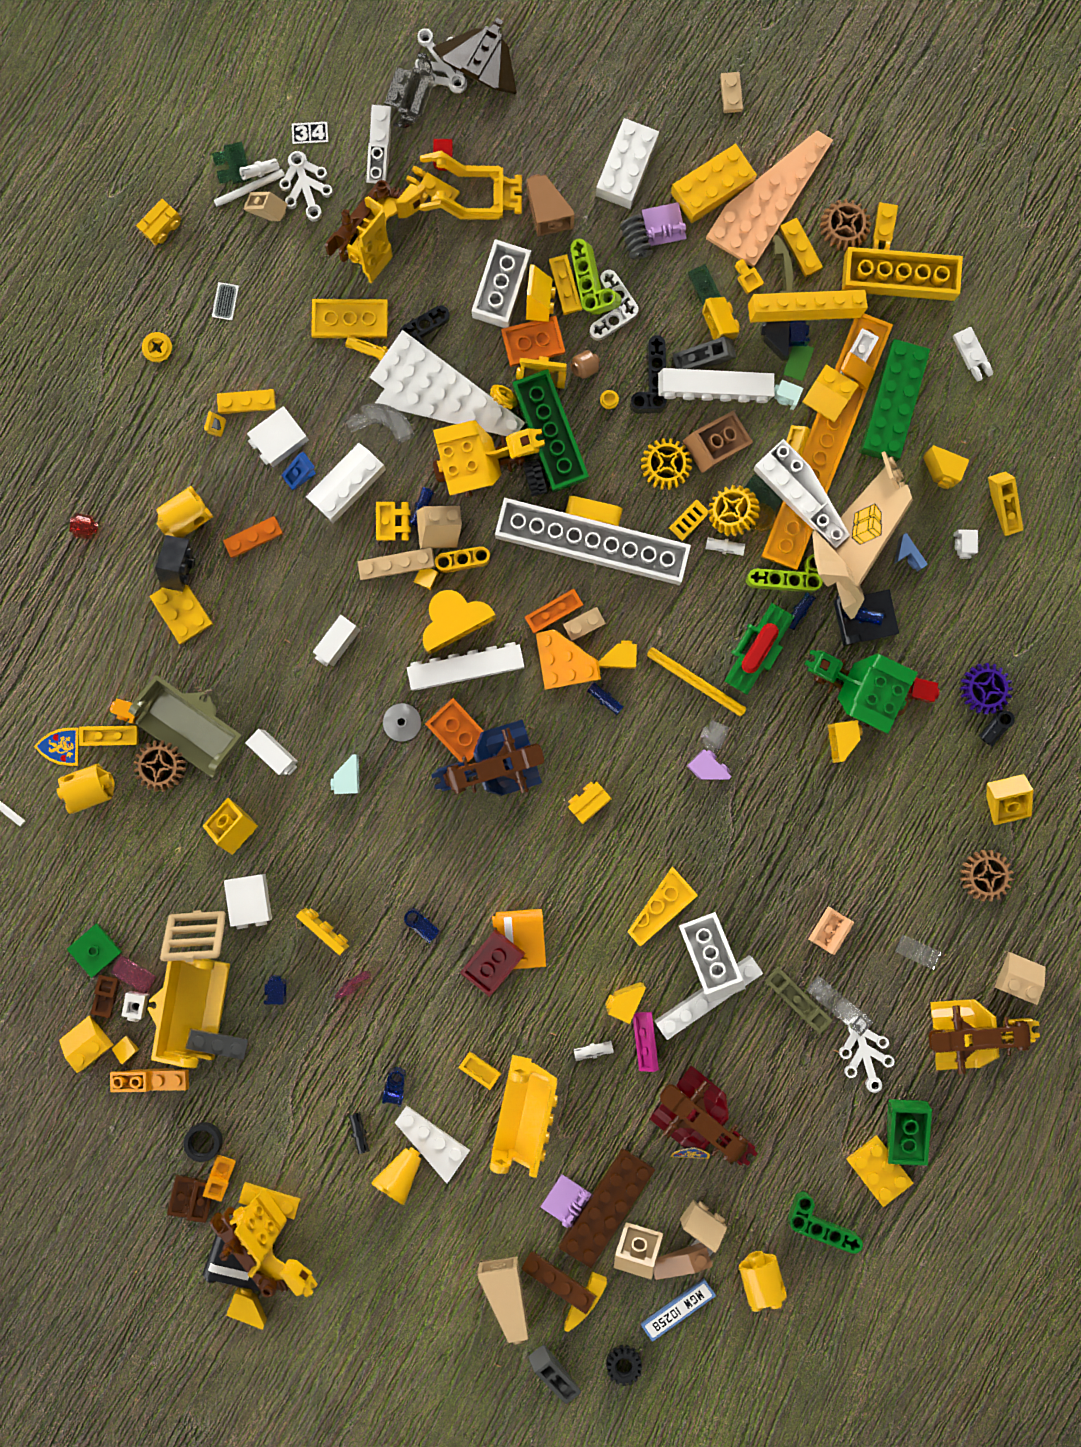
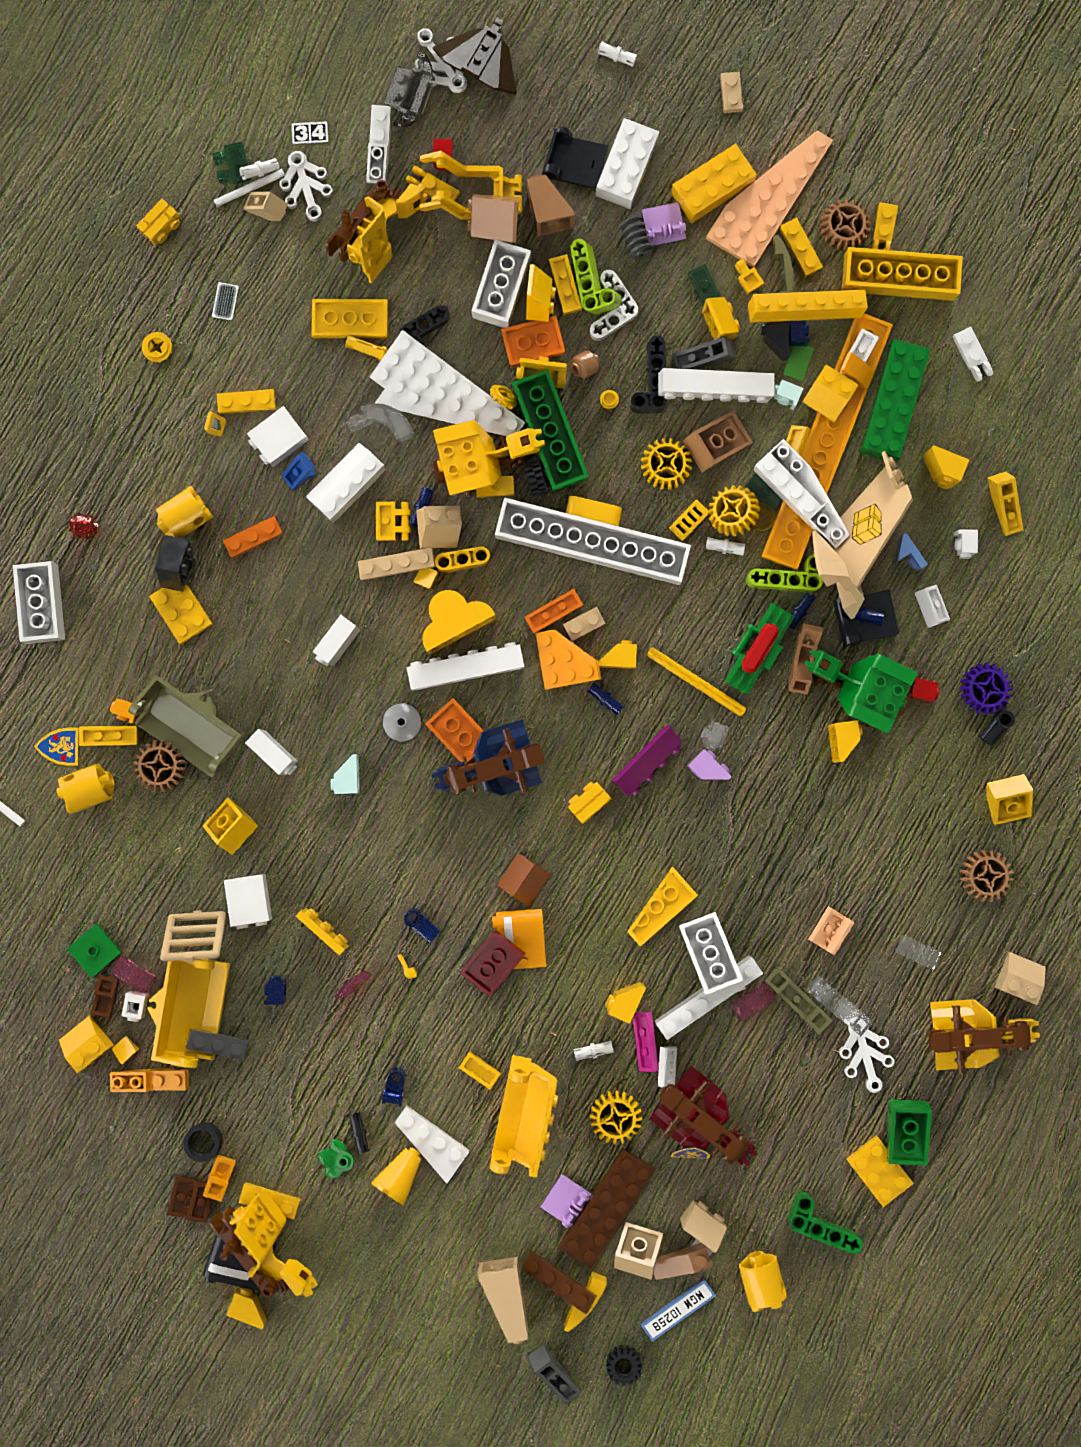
(38, 602): none -> white brick
(333, 1158): none -> green plate
(409, 972): none -> yellow hand
(494, 217): none -> medium nougat slope
(502, 487): none -> yellow plate
(523, 879): none -> dark orange slope
(572, 159): none -> black door
(617, 54): none -> white pin
(620, 1134): none -> yellow gear
(647, 760): none -> magenta slope
(667, 1065): none -> white plate
(753, 1001): none -> clear pink slope
(799, 677): none -> medium nougat arch
(932, 606): none -> white slope

